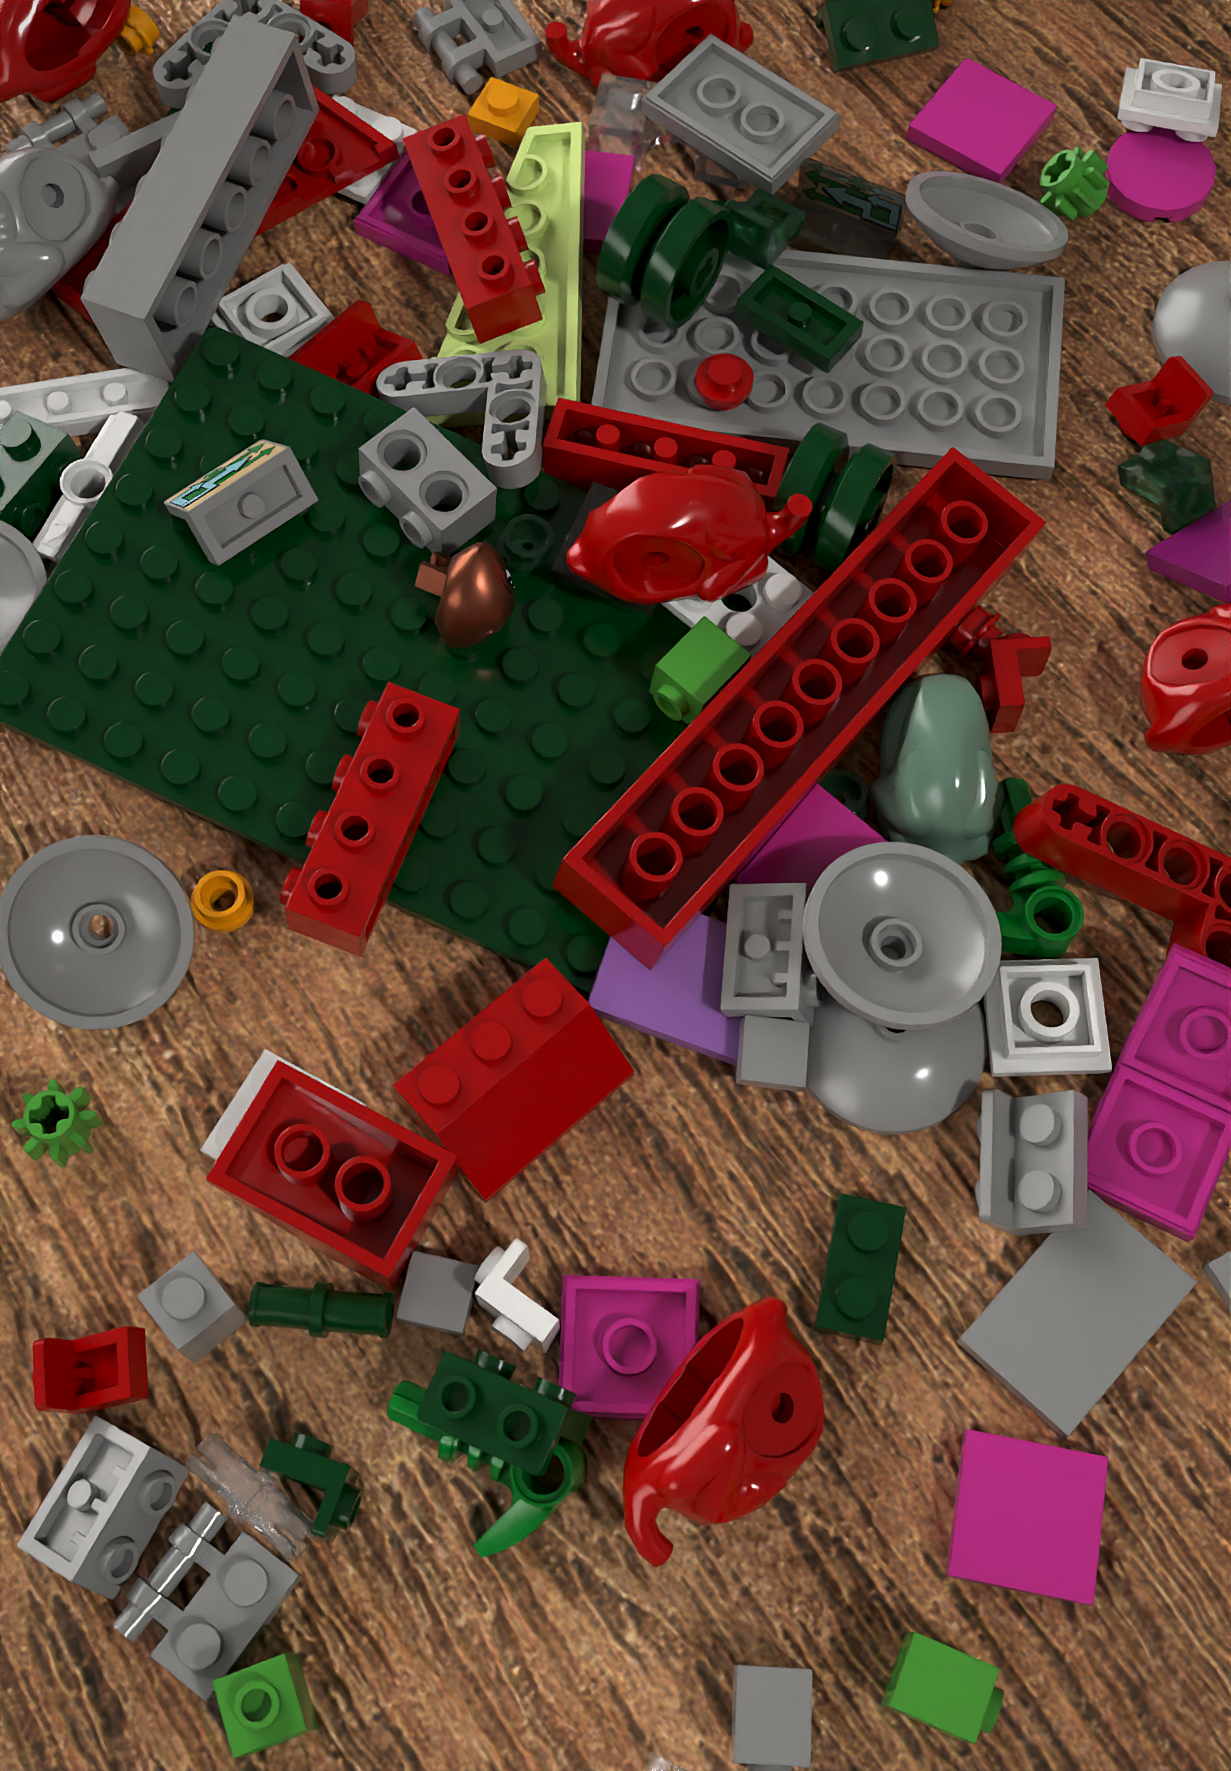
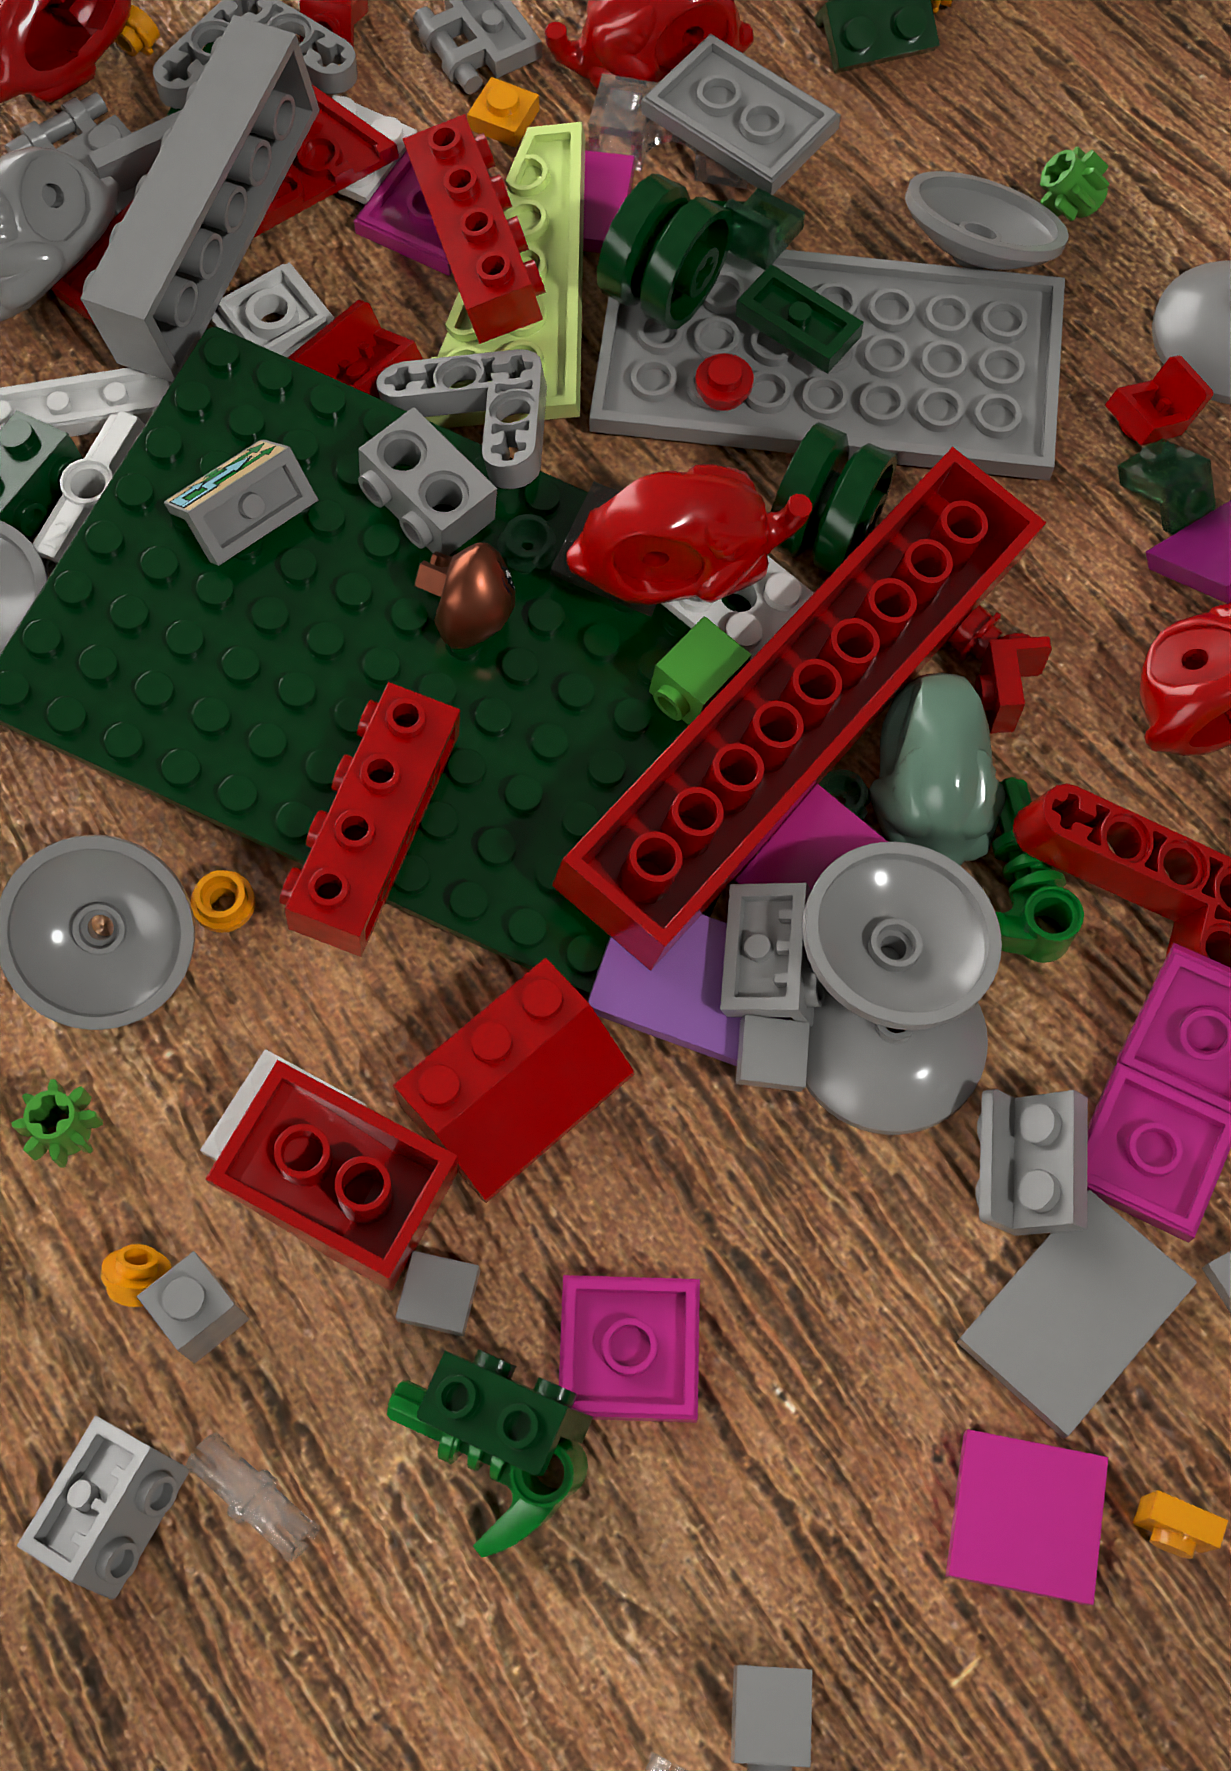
(90, 1371): red bracket -> none
(131, 1271): none -> light orange plate
(225, 1613): light grey plate -> none
(265, 1705): bright green brick -> none
(309, 1463): dark green bracket -> none
(321, 1309): dark green pin -> none
(517, 1316): white bracket -> none
(618, 447): red brick -> none
(724, 1428): red piece -> none
(846, 213): clear smoke panel -> none
(860, 1269): dark green plate -> none
(943, 1689): bright green brick -> none
(981, 121): dark pink tile -> none
(1027, 1048): white piece -> none
(1159, 175): dark pink tile -> none
(1171, 99): white piece -> none
(1179, 1525): none -> light orange plate

